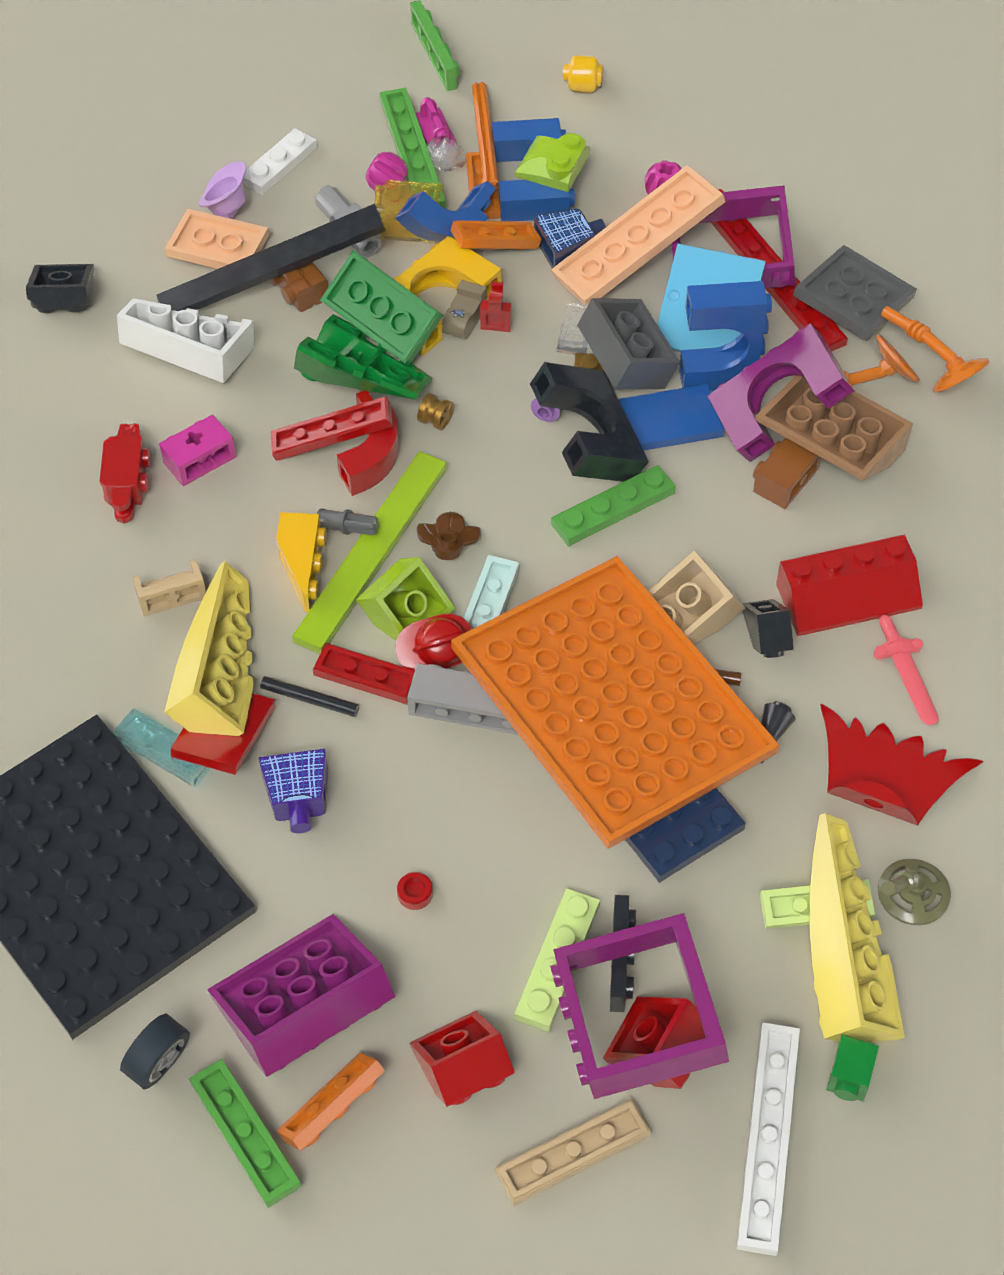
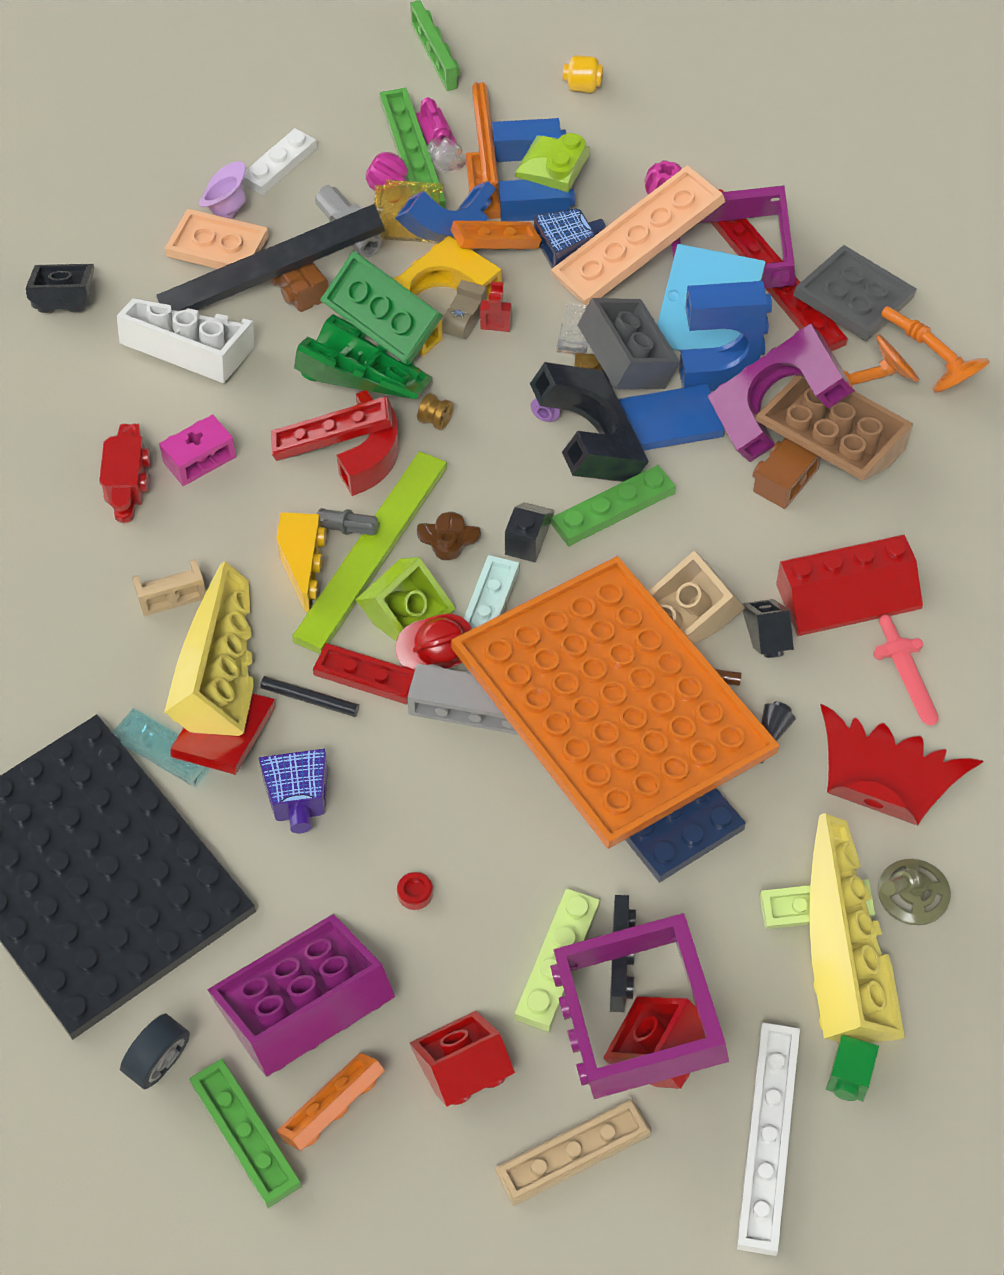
(527, 531): none -> black slope

